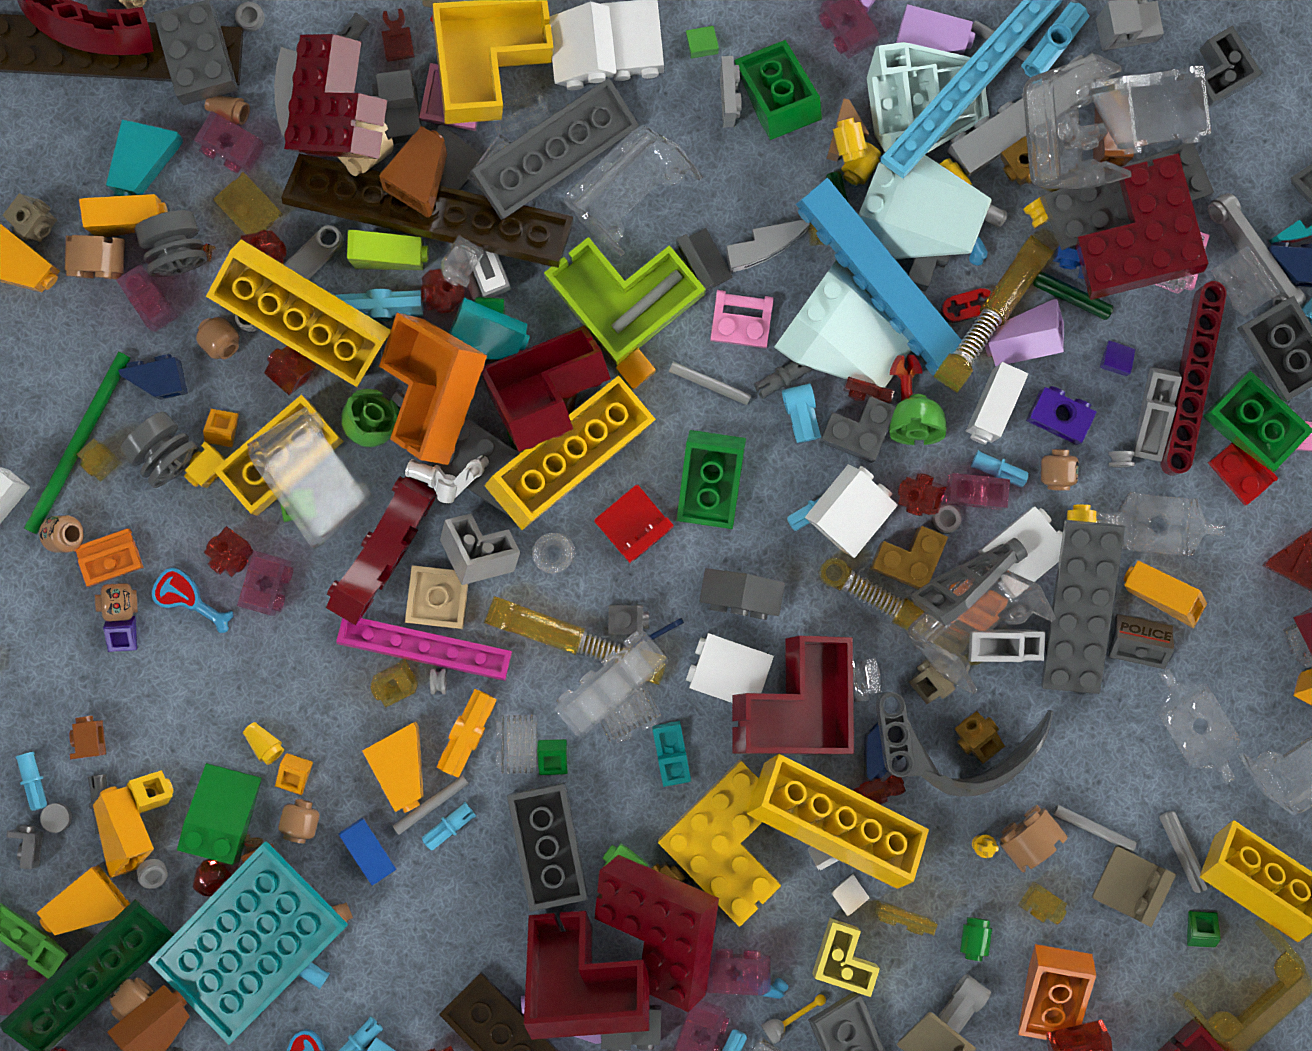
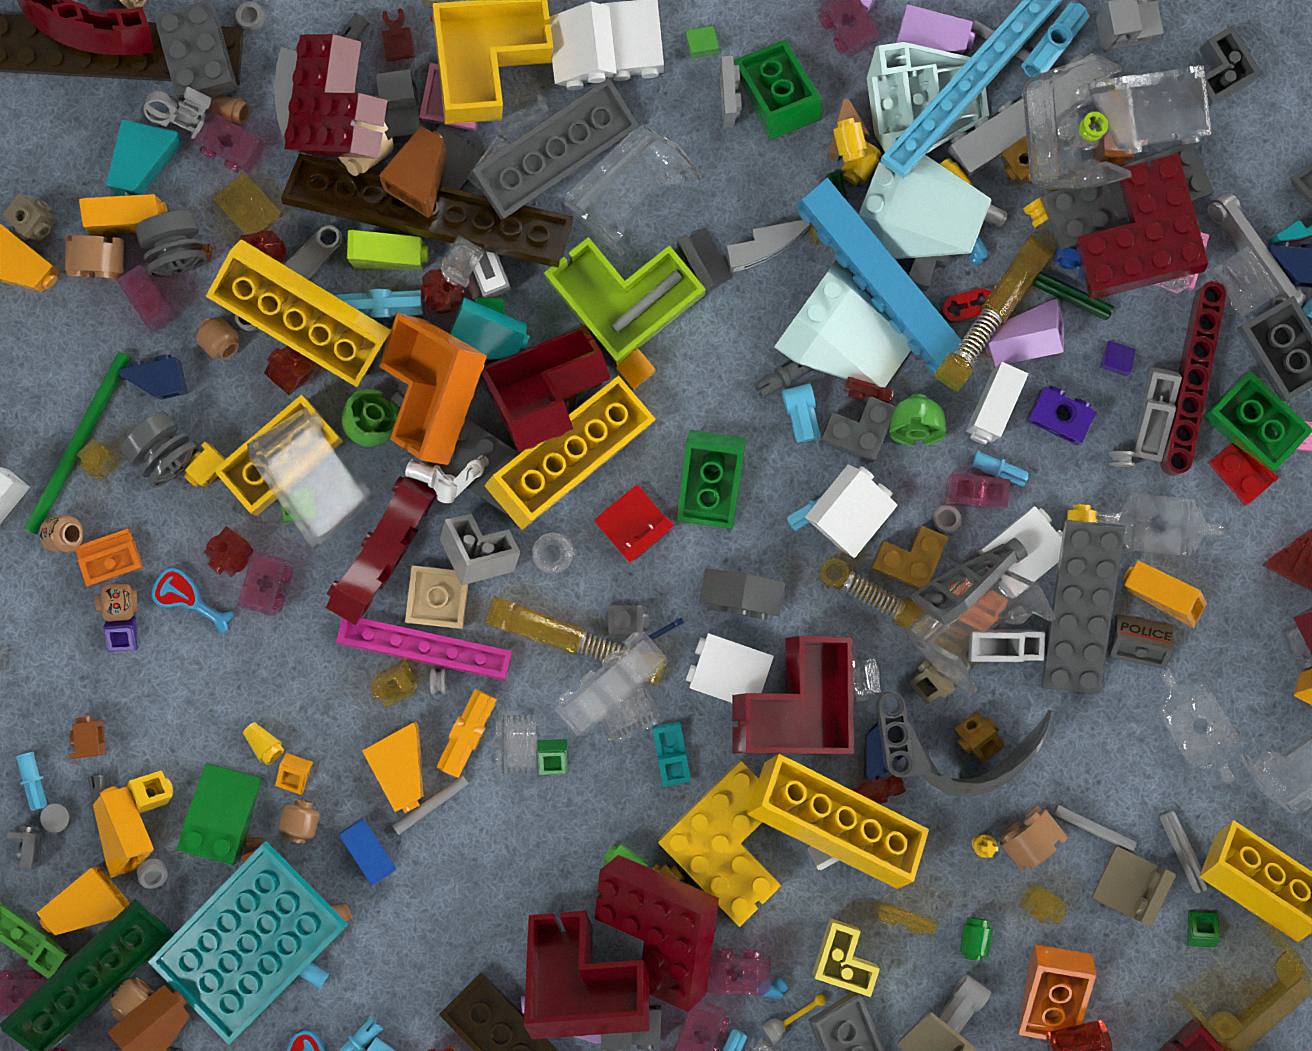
(186, 114): none -> light grey piece
(210, 877): clear red cone -> none
(220, 427): light orange slope -> none
(448, 826): medium azure axle -> none
(547, 846): dark grey brick -> none
(710, 383): light grey bar -> none
(741, 328): bright pink plate -> none
(849, 894): white slope -> none
(906, 375): red bar -> none
(921, 494): clear red brick -> none
(1059, 470): medium nougat head -> none
(1093, 135): none -> lime bush

